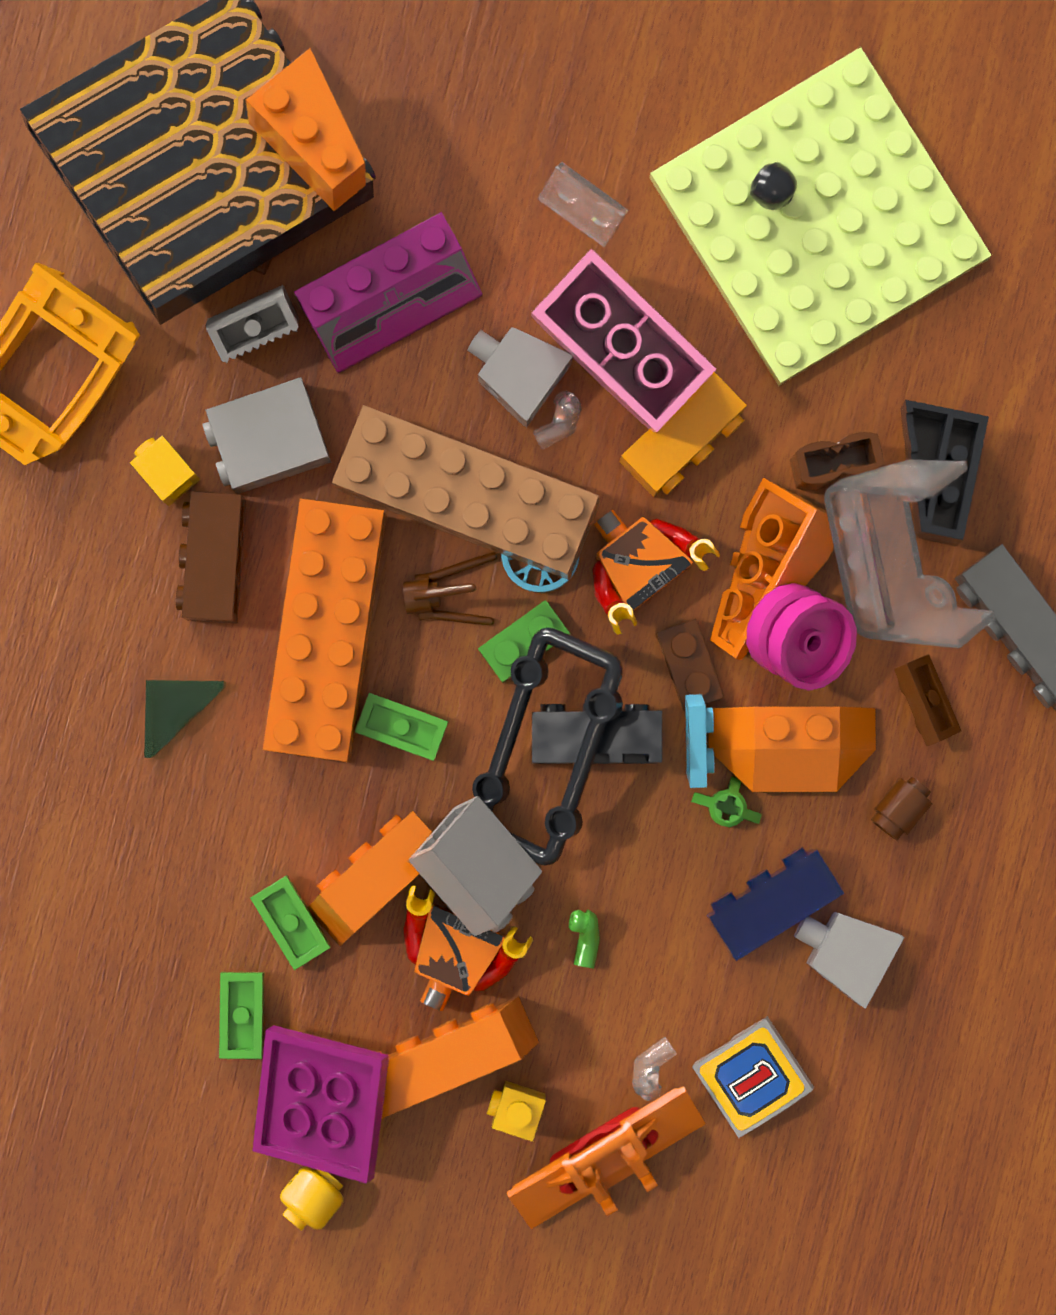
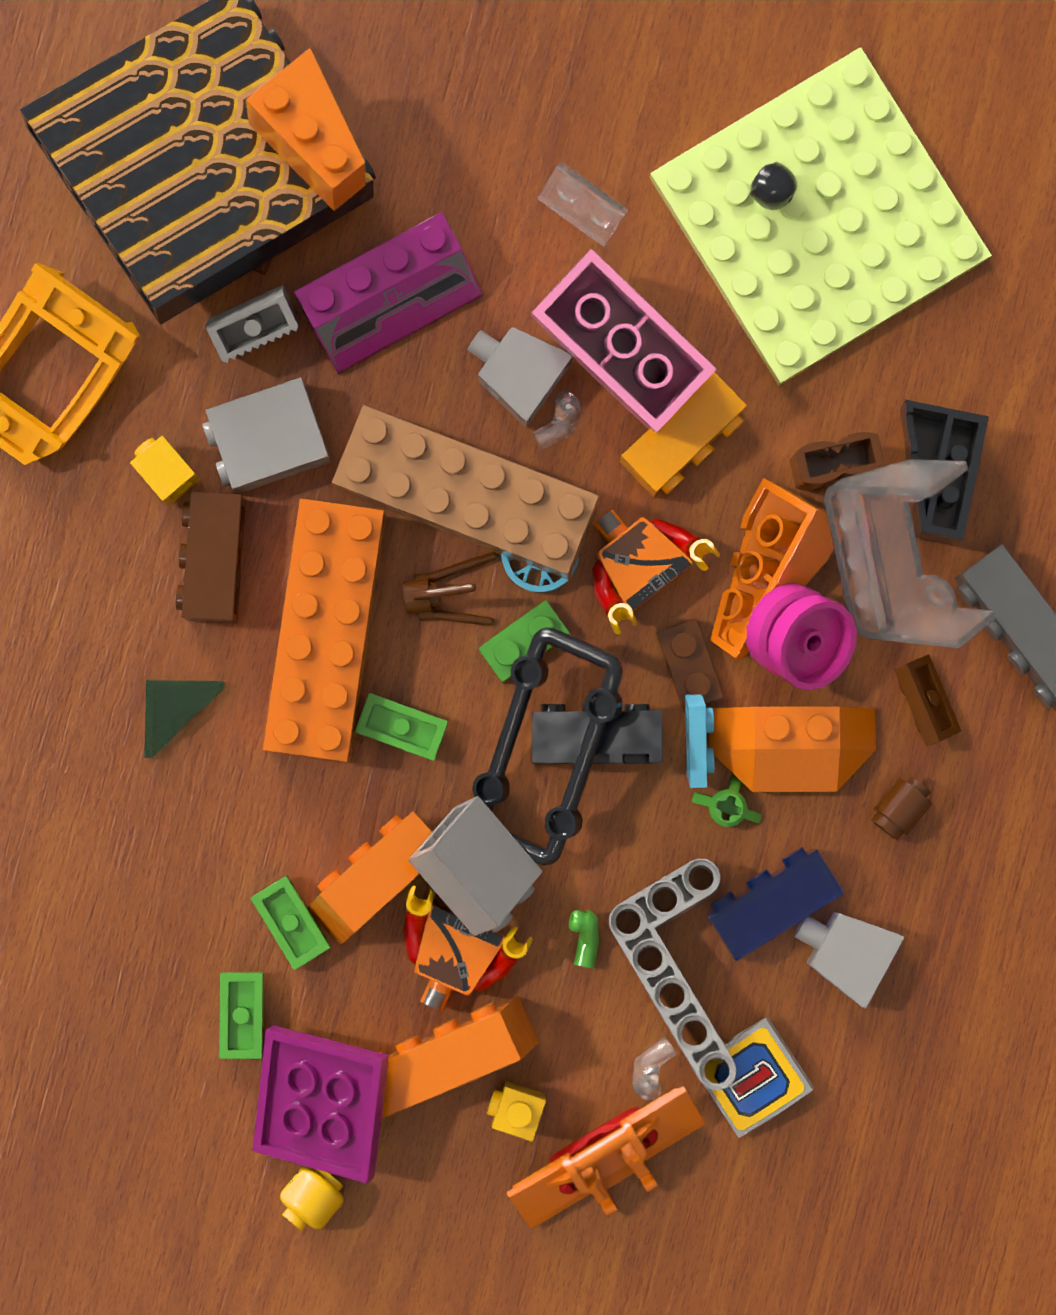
(668, 972): none -> light grey beam

